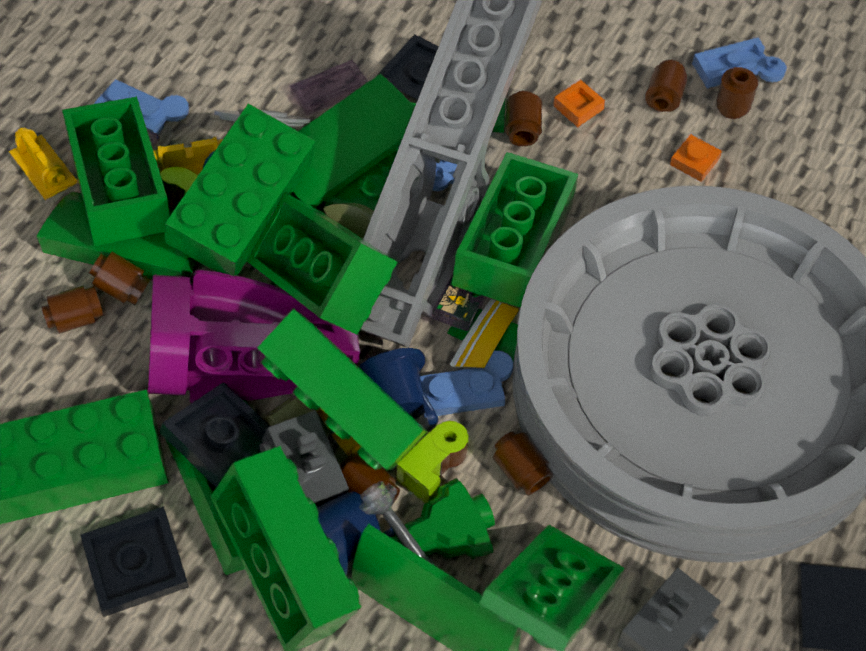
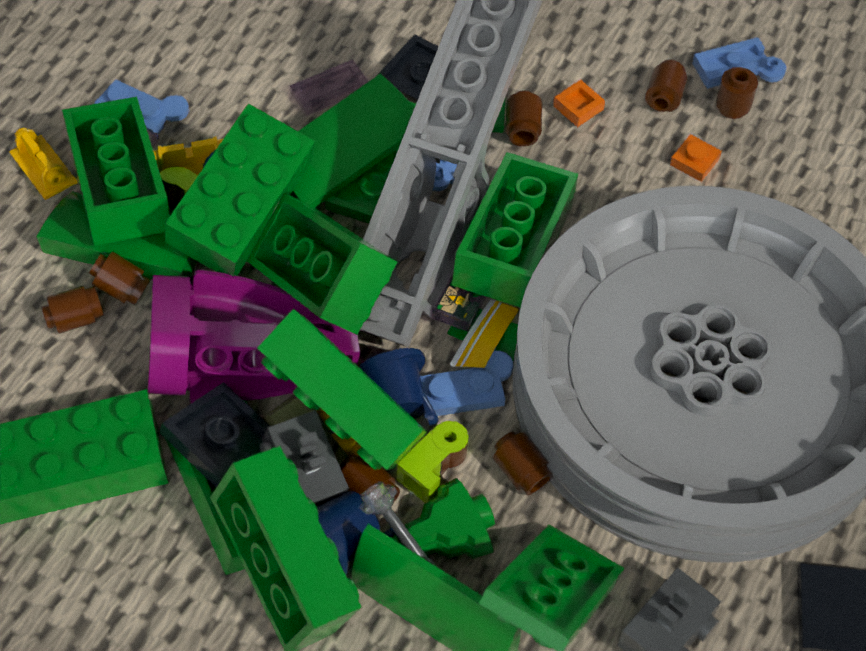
(134, 561): black tile -> none
(281, 116): light grey piece -> none
(351, 216): olive brick -> none

